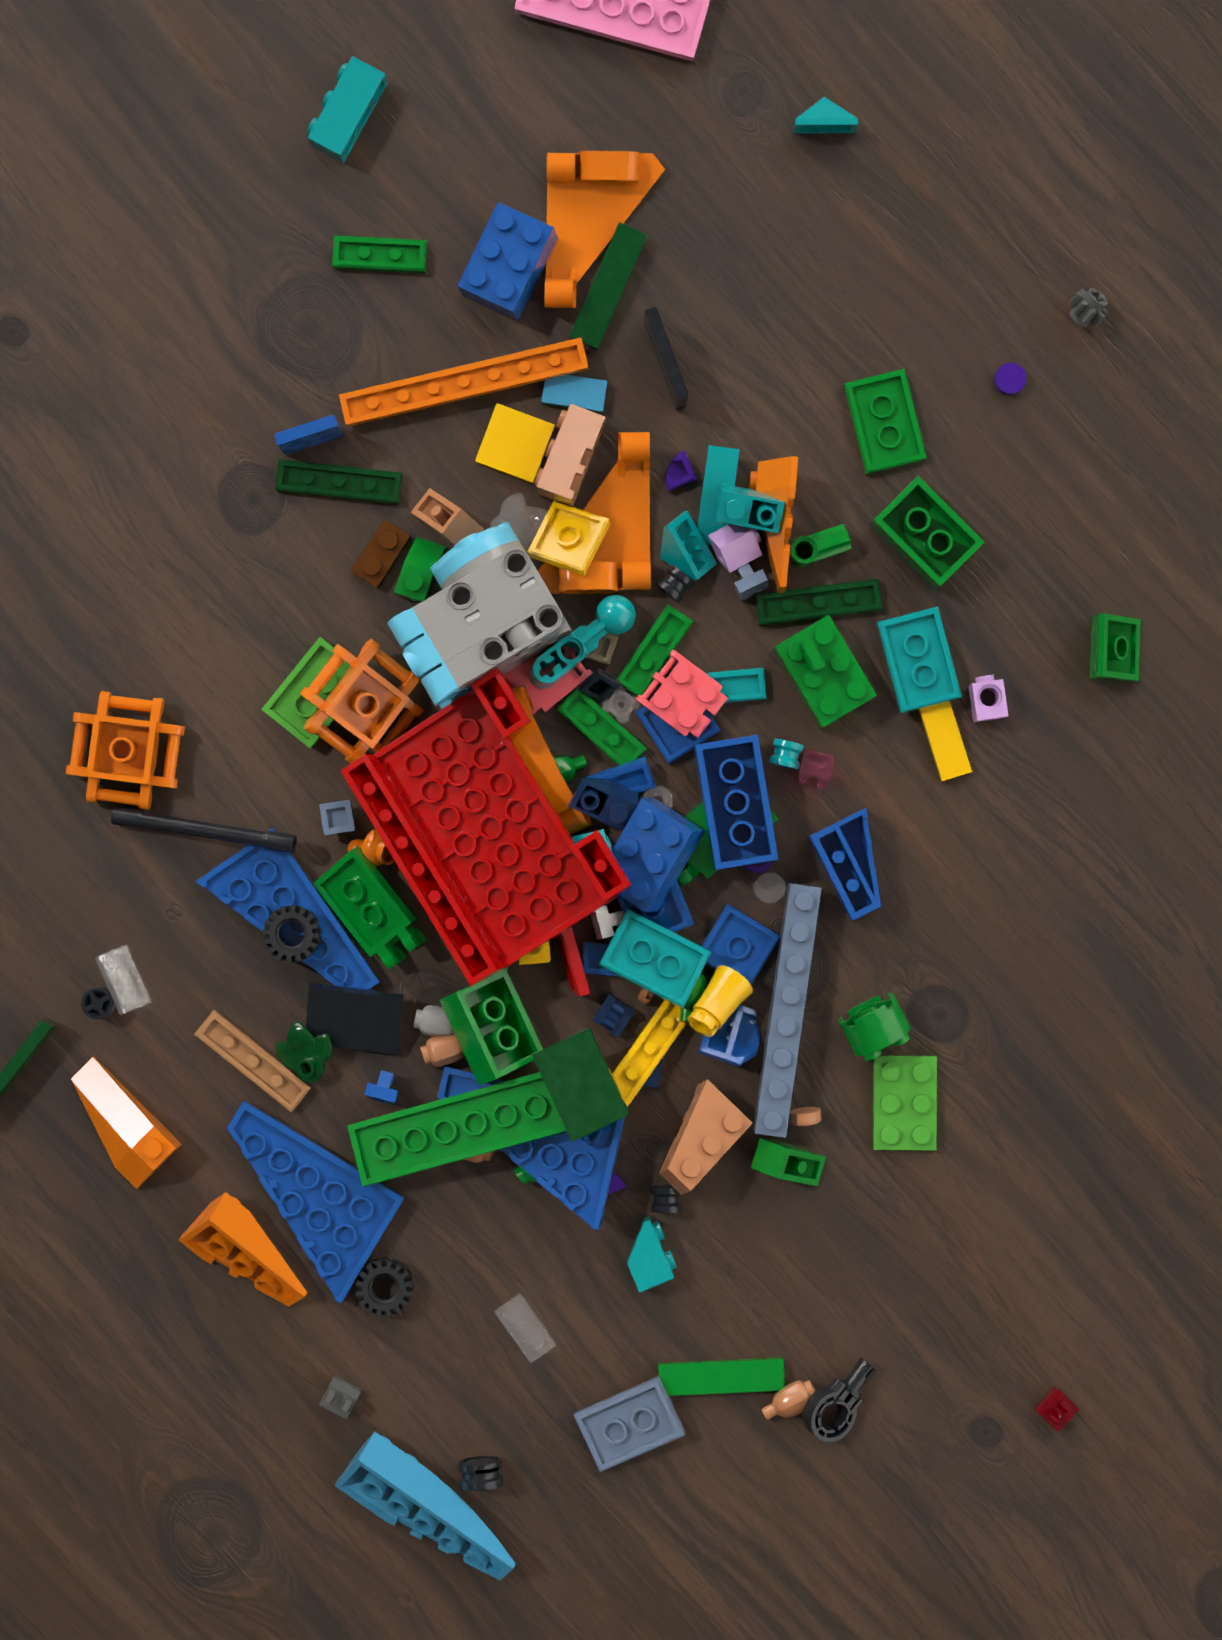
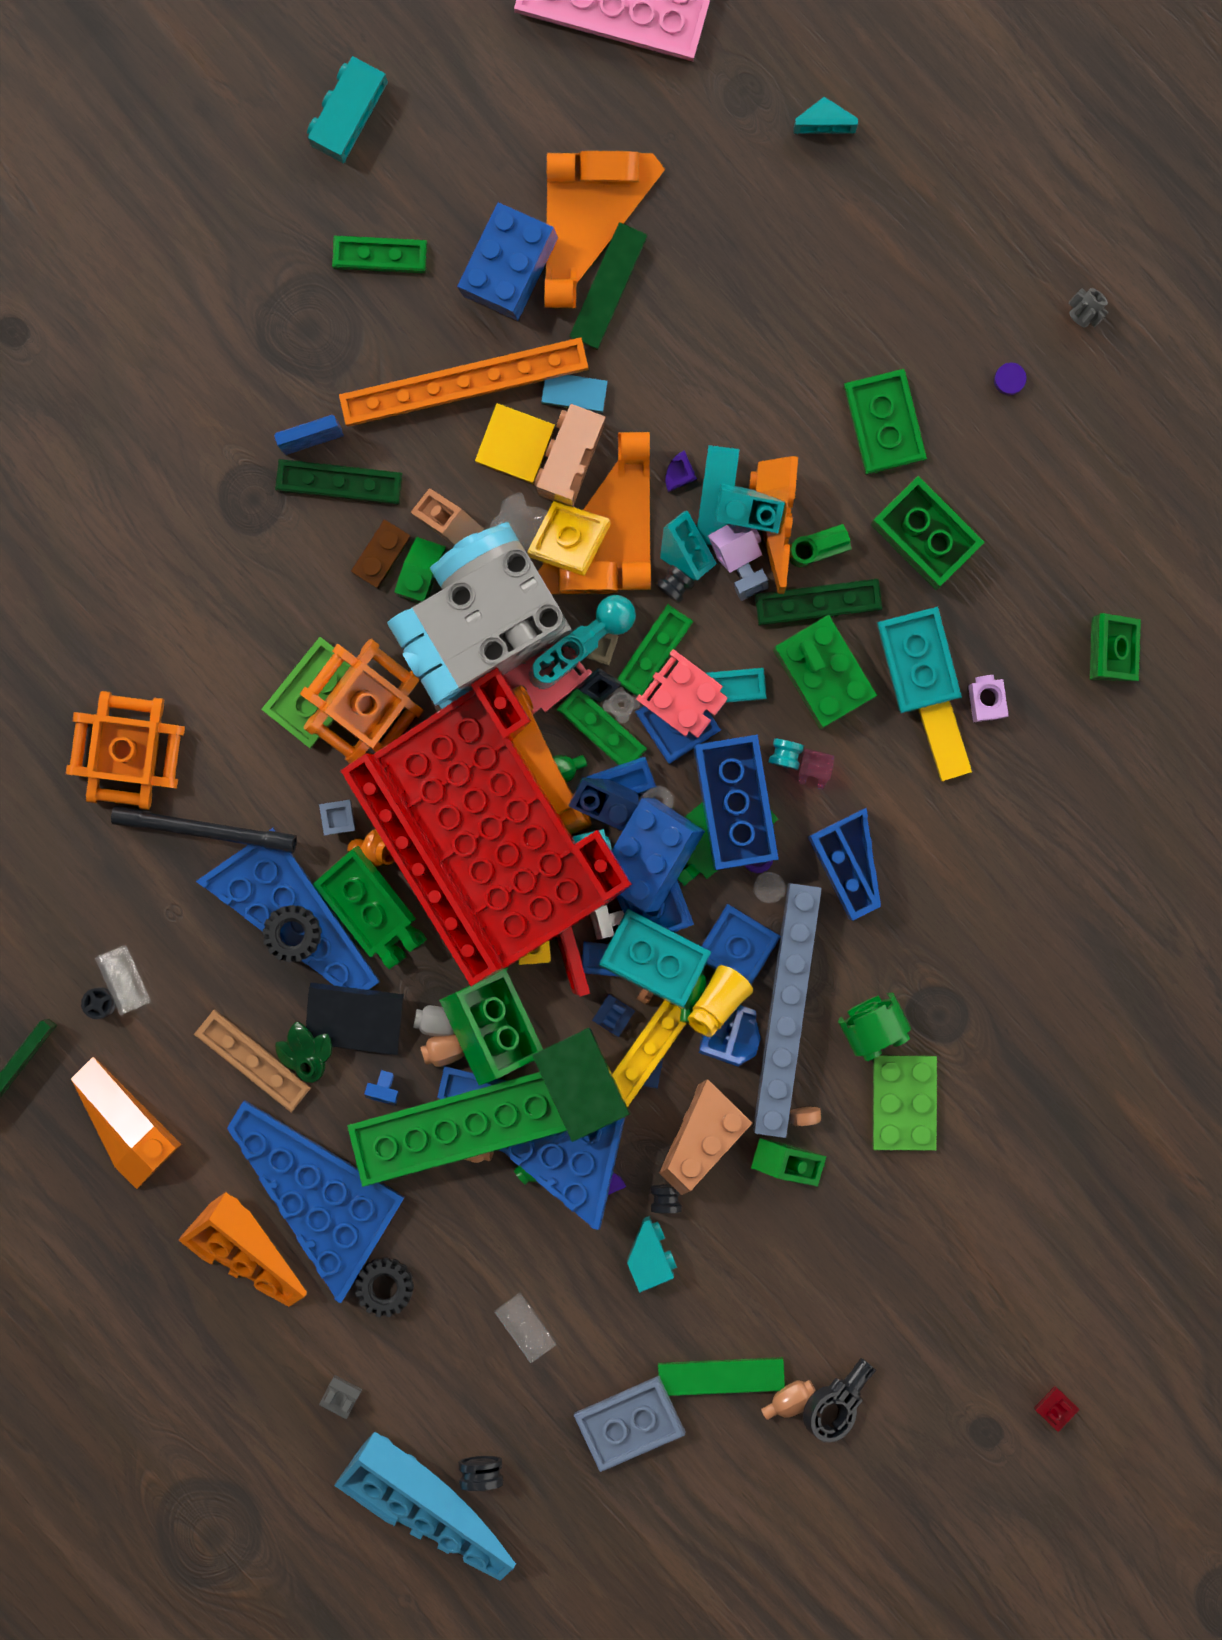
(665, 358): black tile -> none

